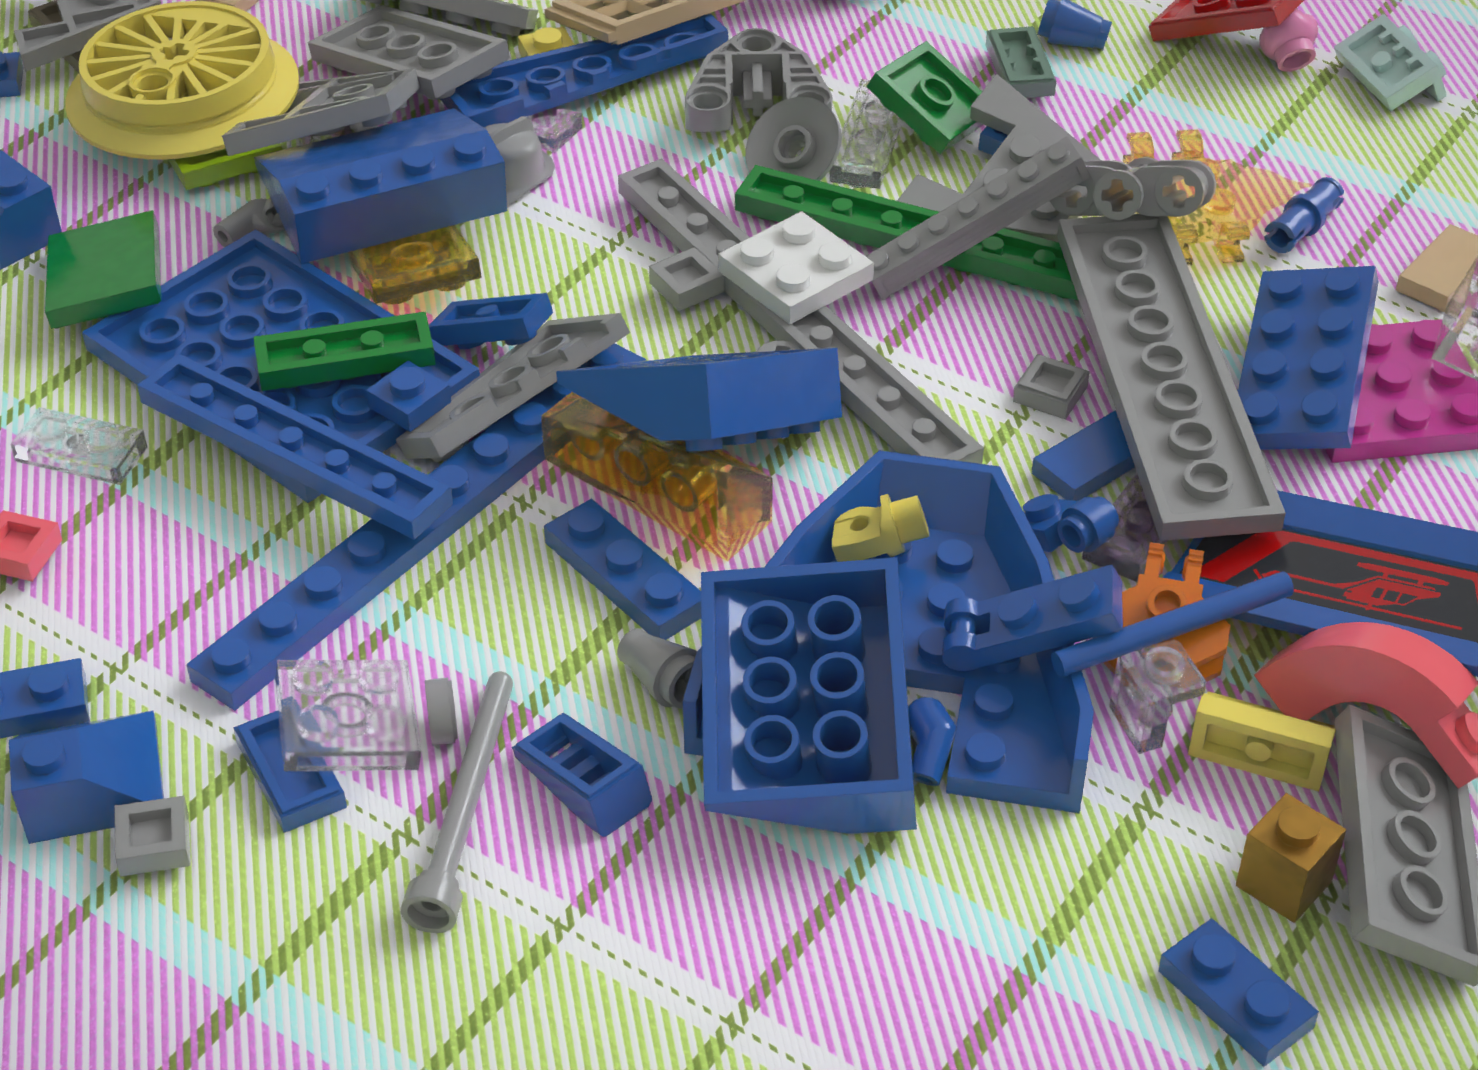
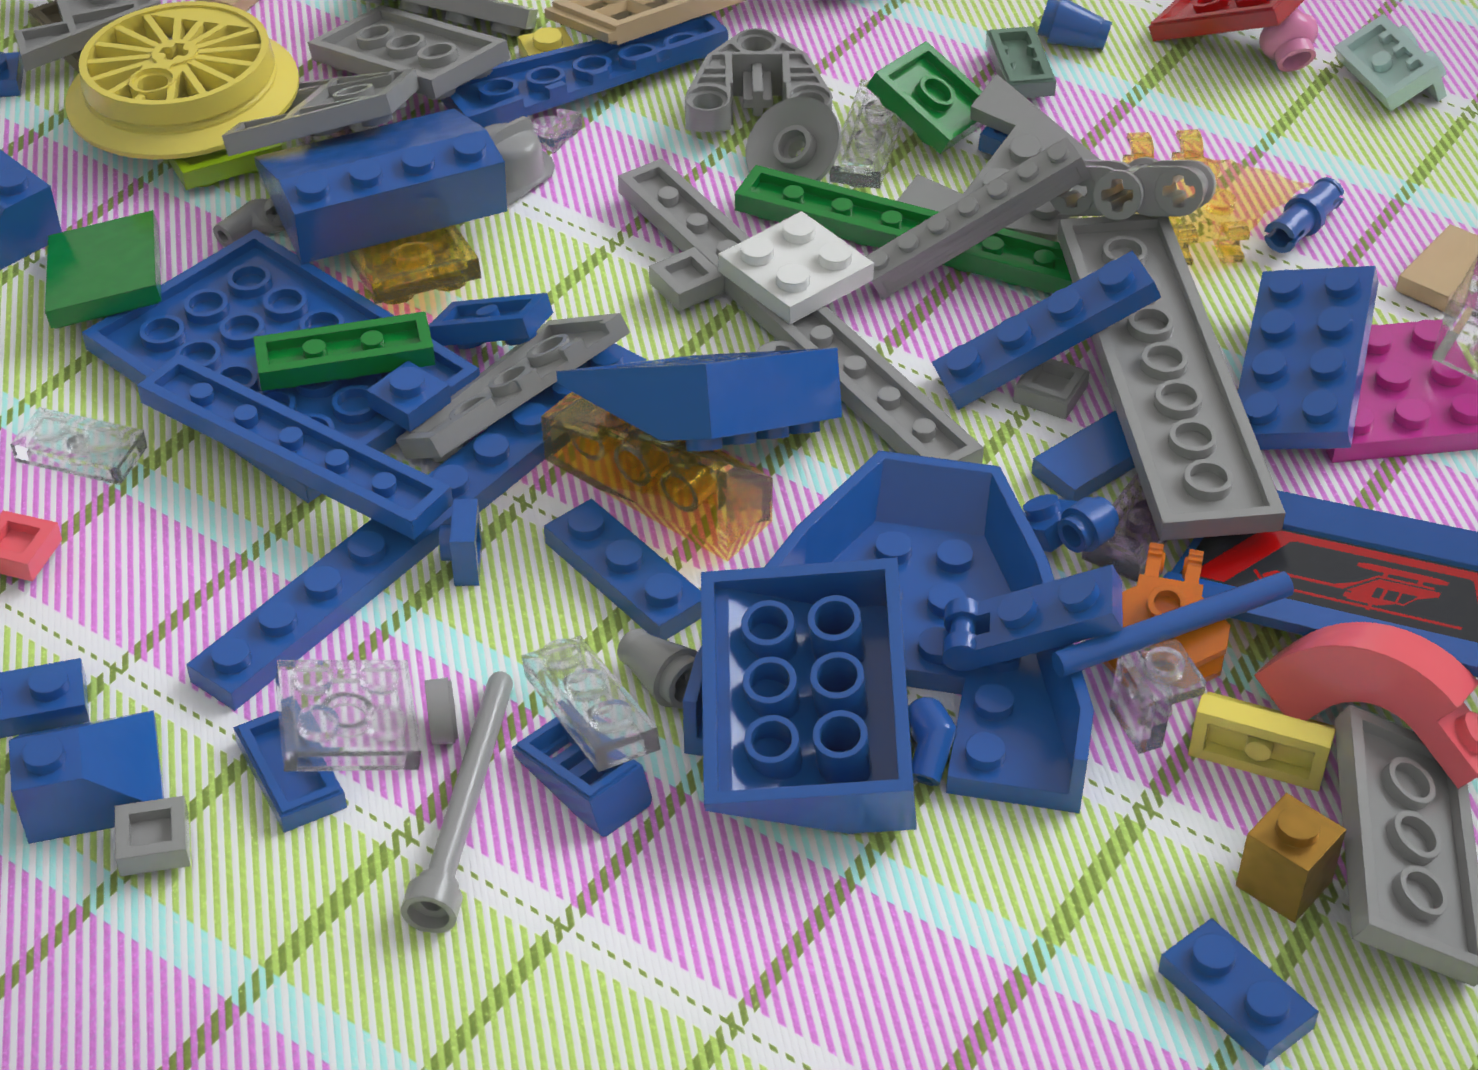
(463, 542): none -> blue plate
(590, 703): none -> clear plate
(878, 530): light yellow piece -> none
(1046, 329): none -> blue plate

